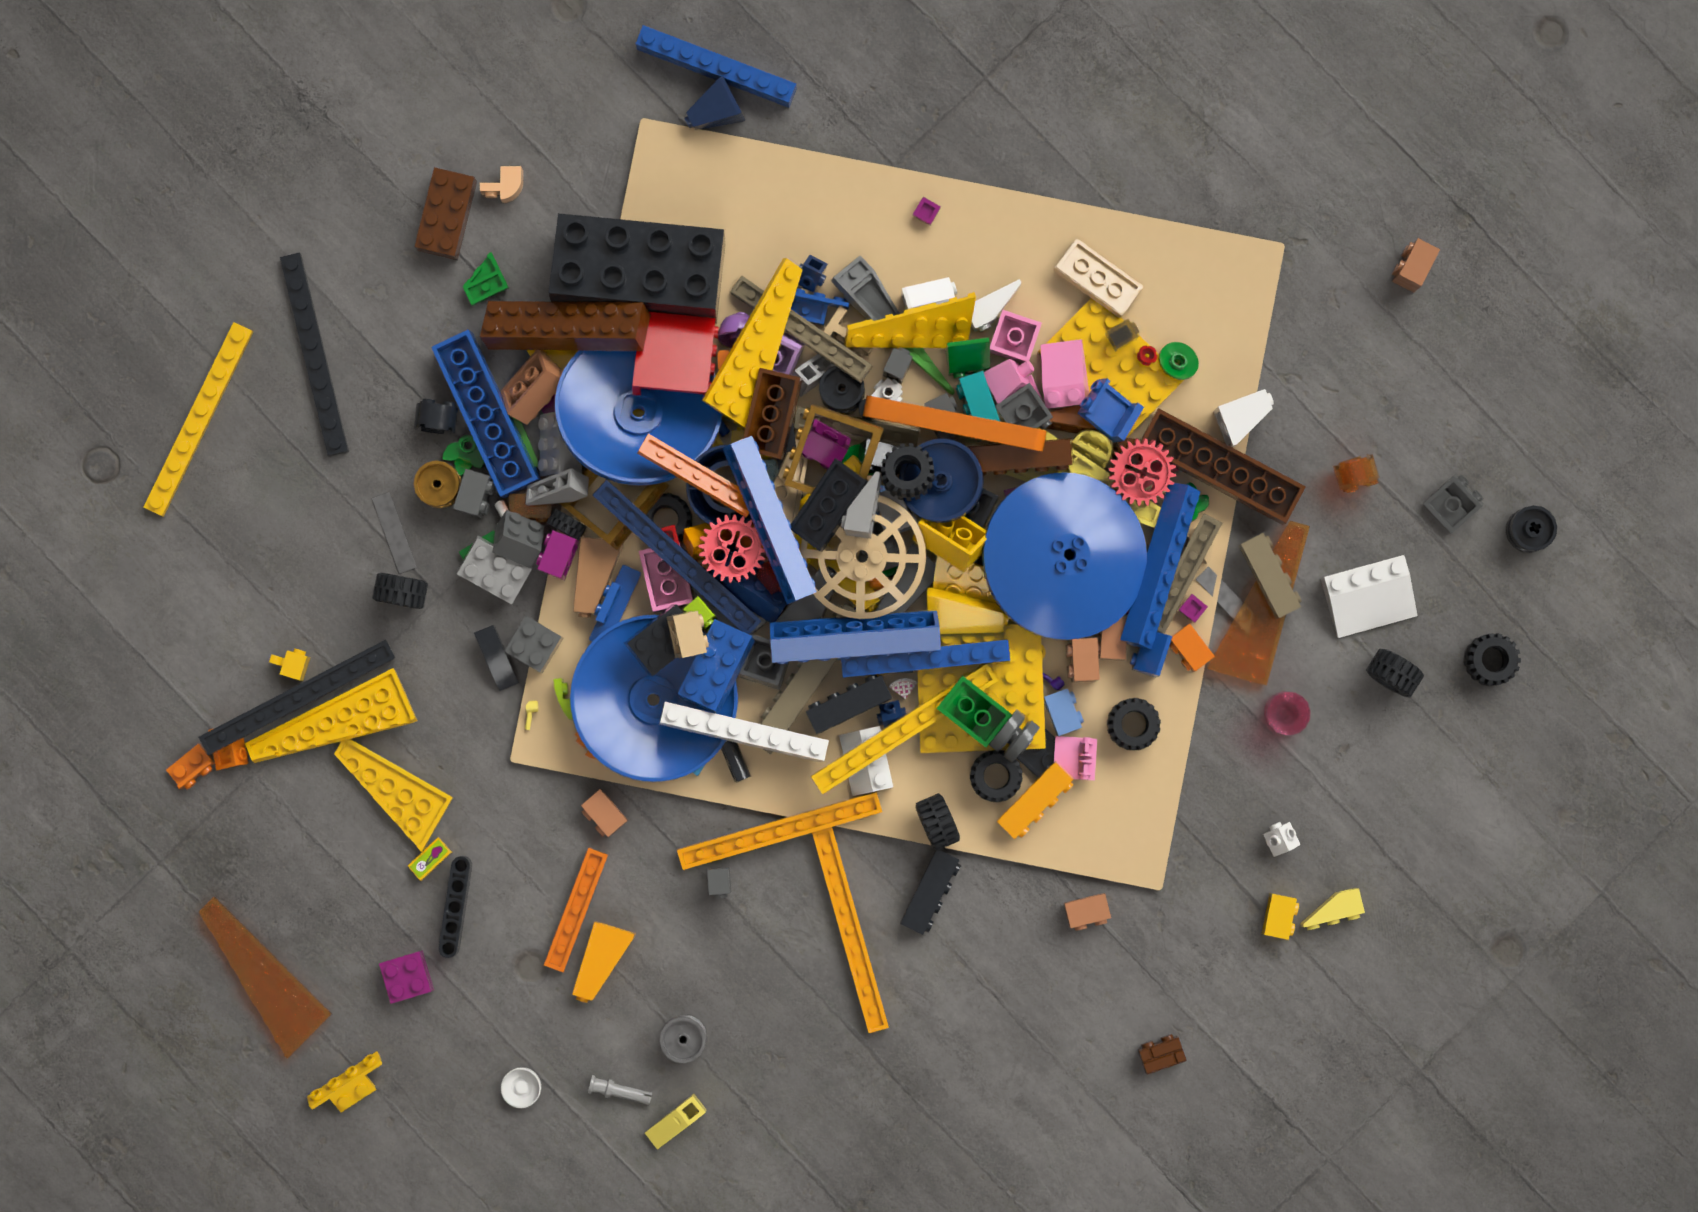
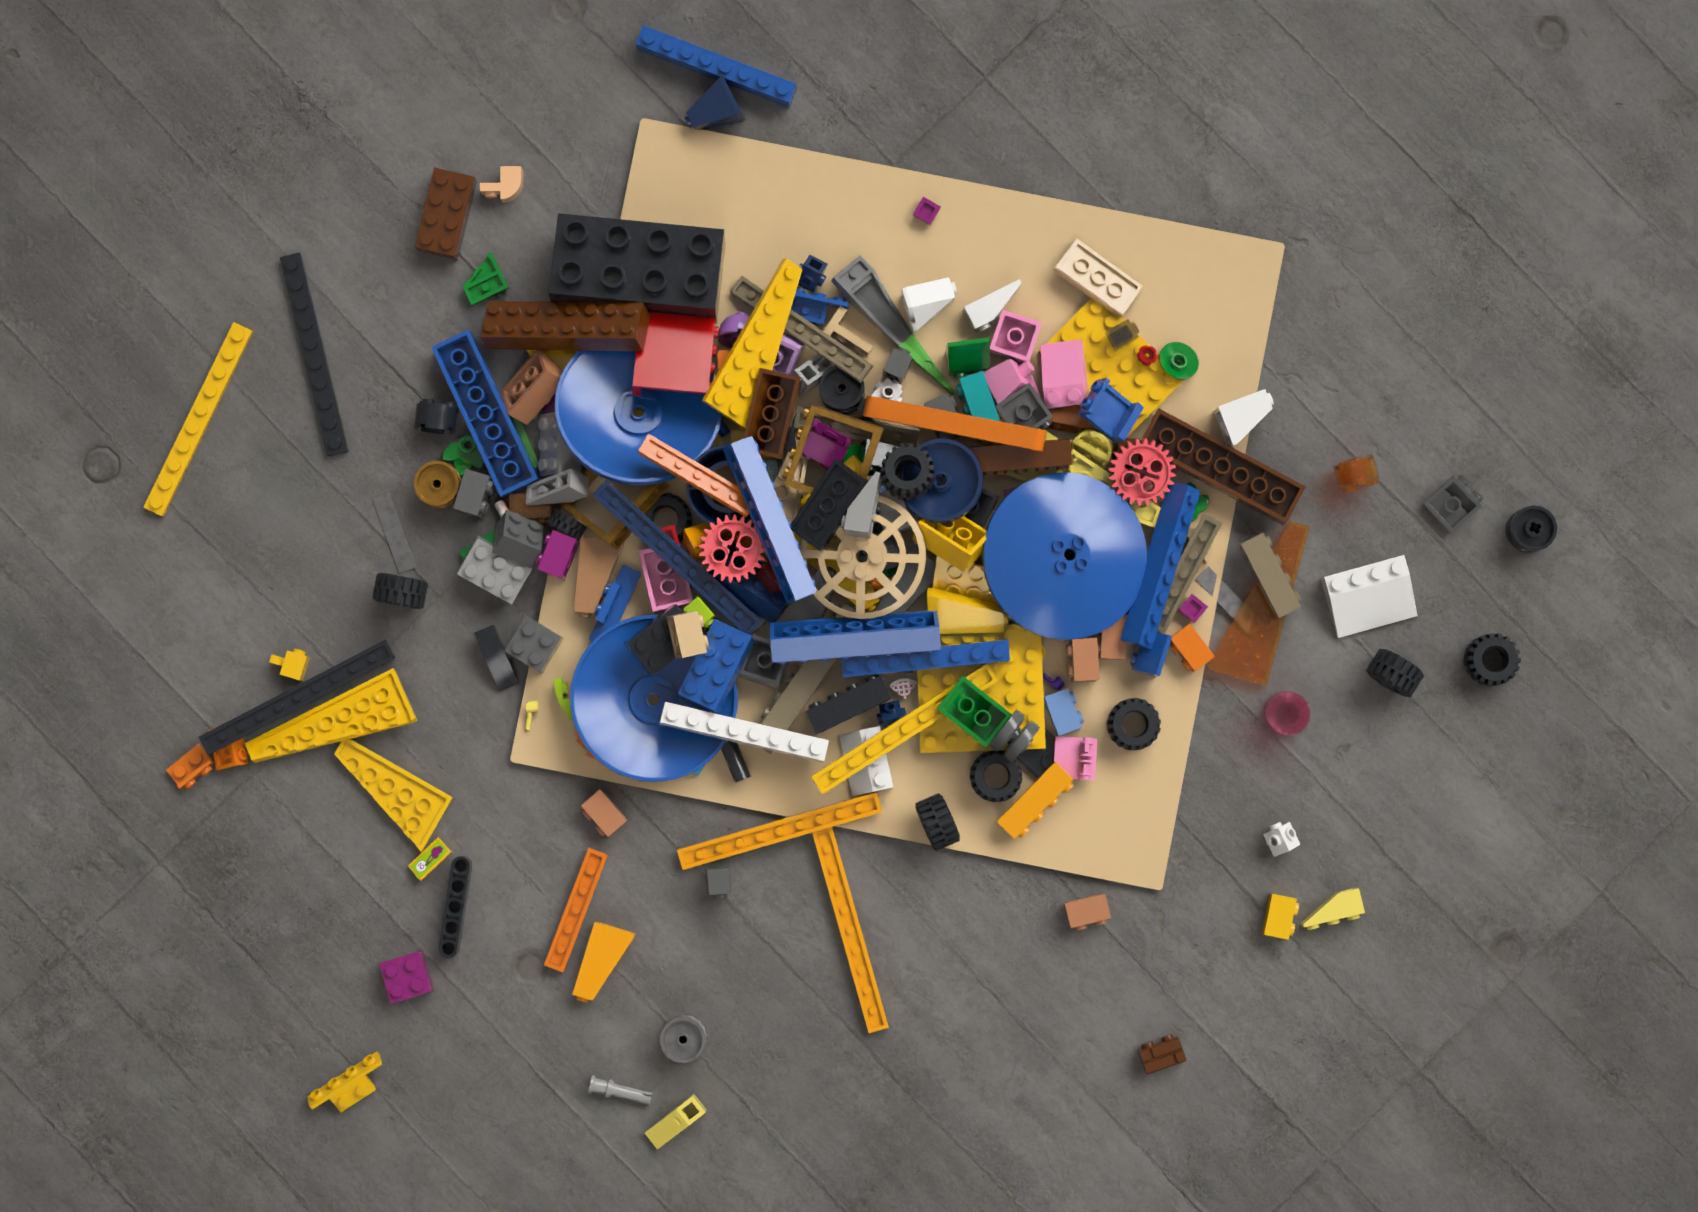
(279, 996): clear orange wing -> none
(521, 1087): white piece -> none
(917, 327): yellow wing -> none
(929, 892): black brick -> none
(1416, 264): nougat brick -> none

